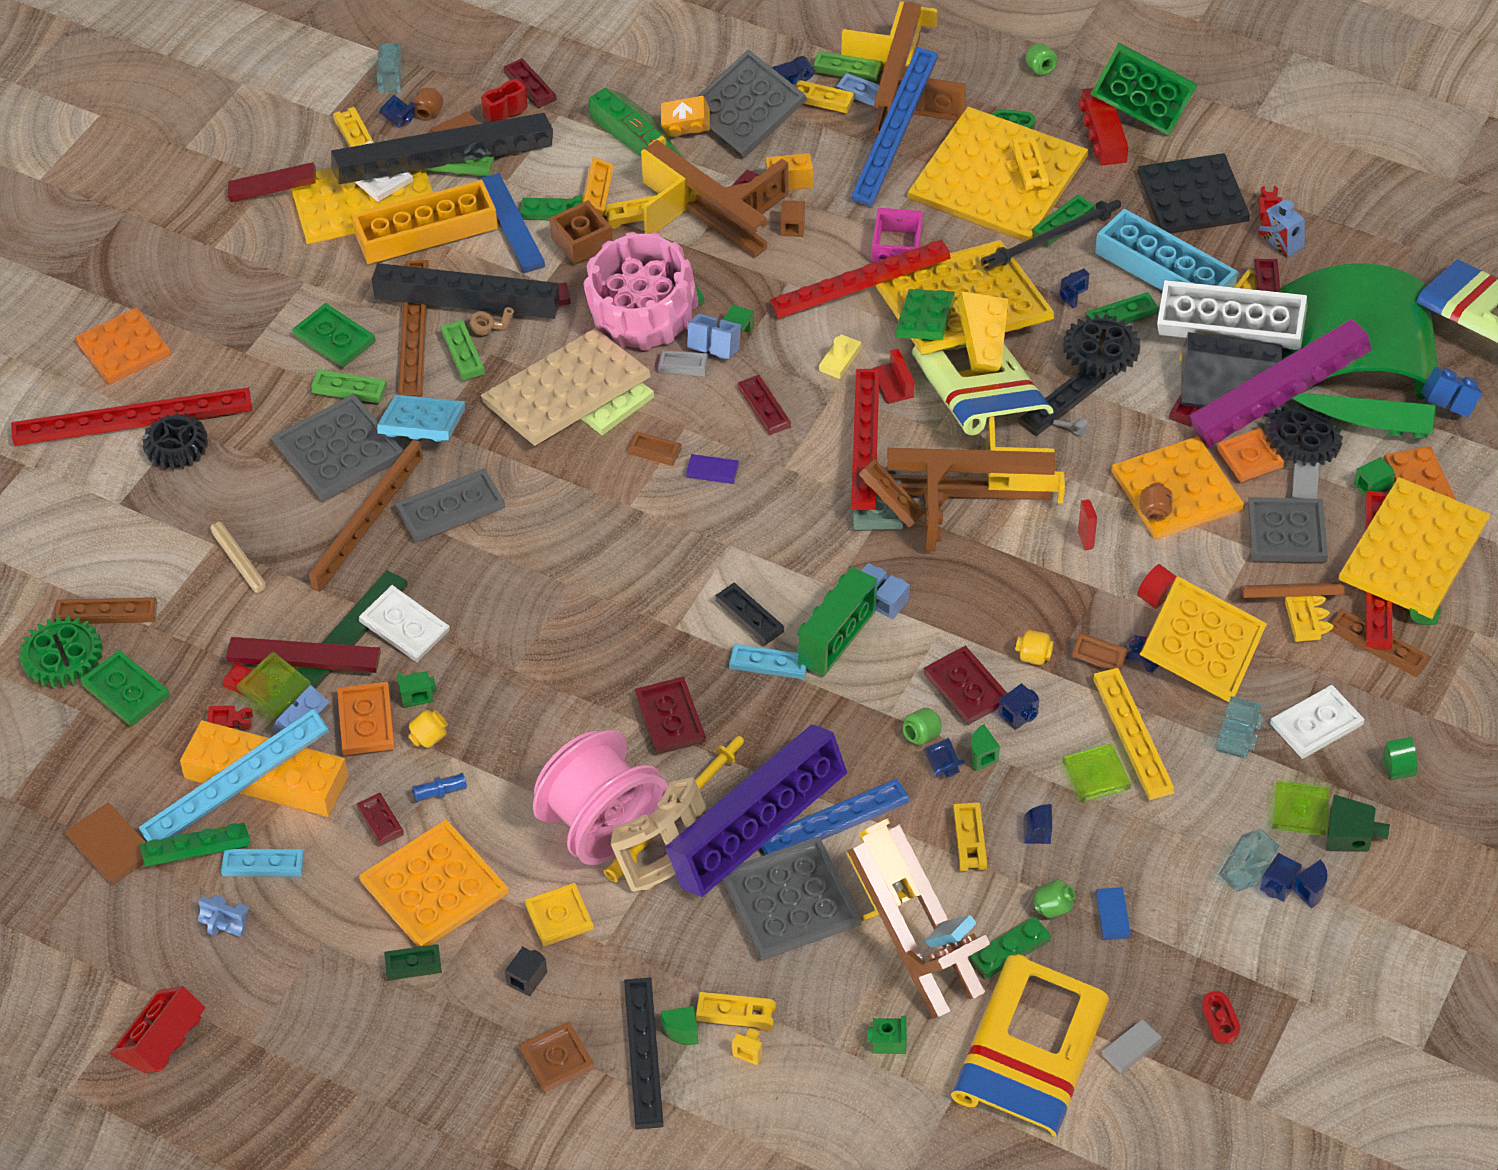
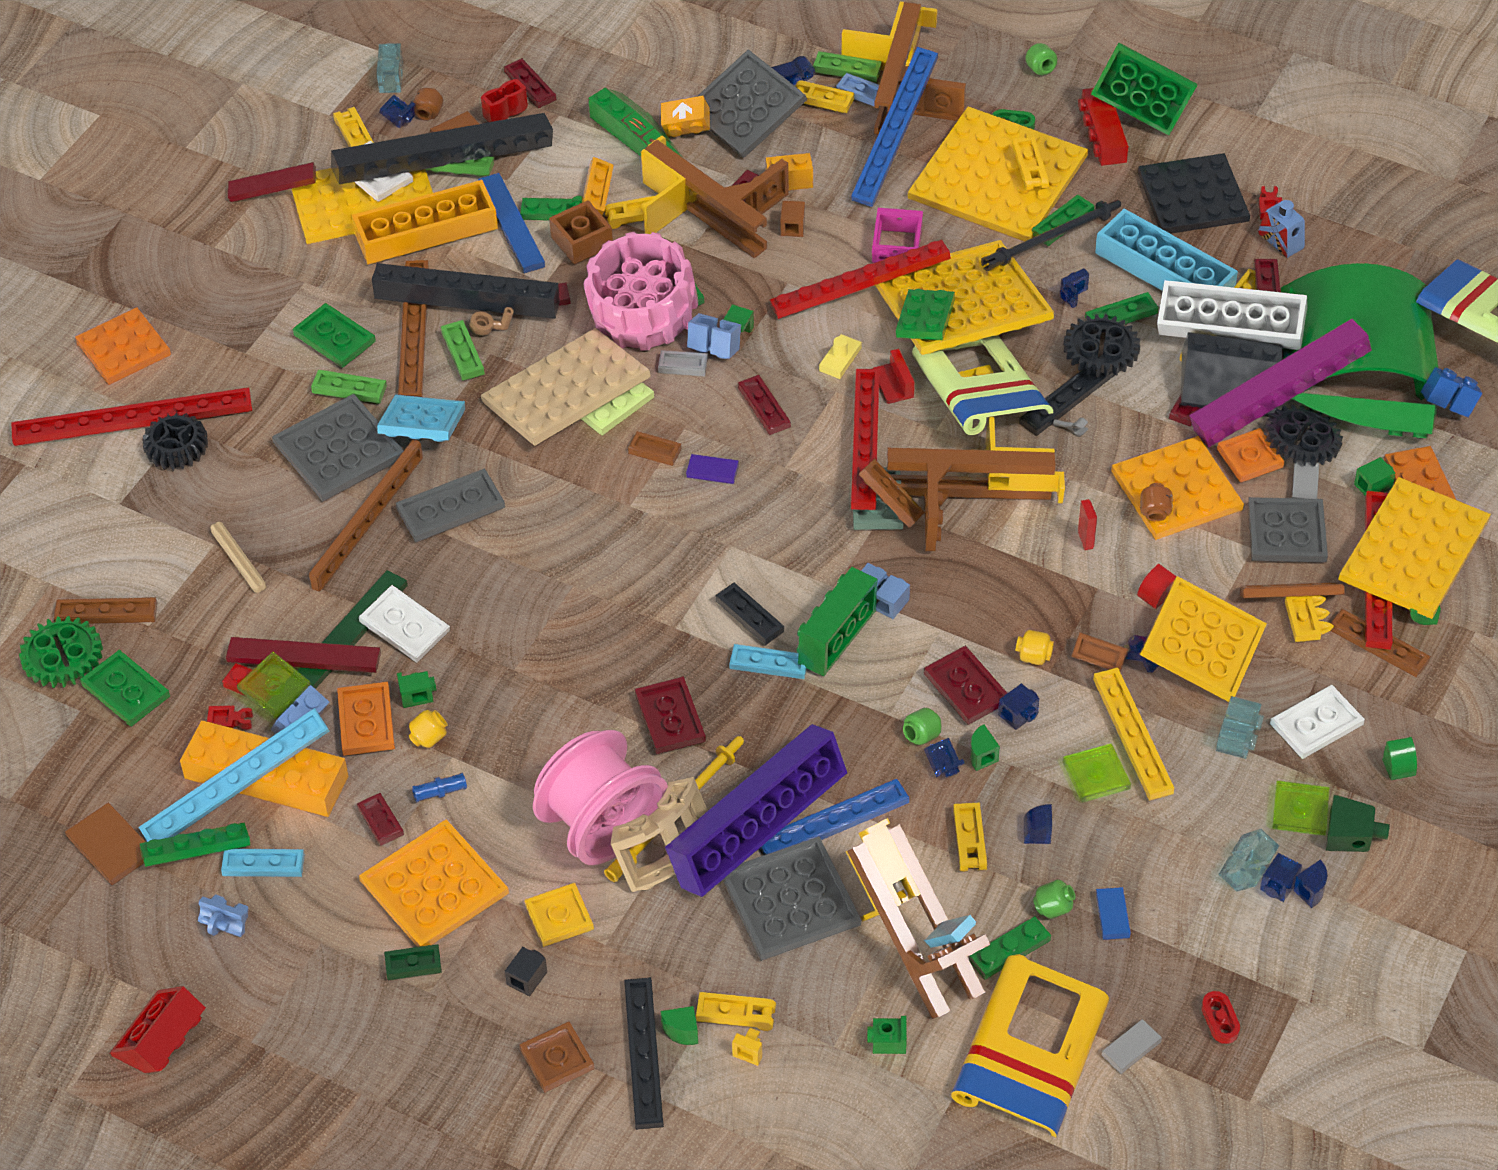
(984, 329): yellow wedge -> none

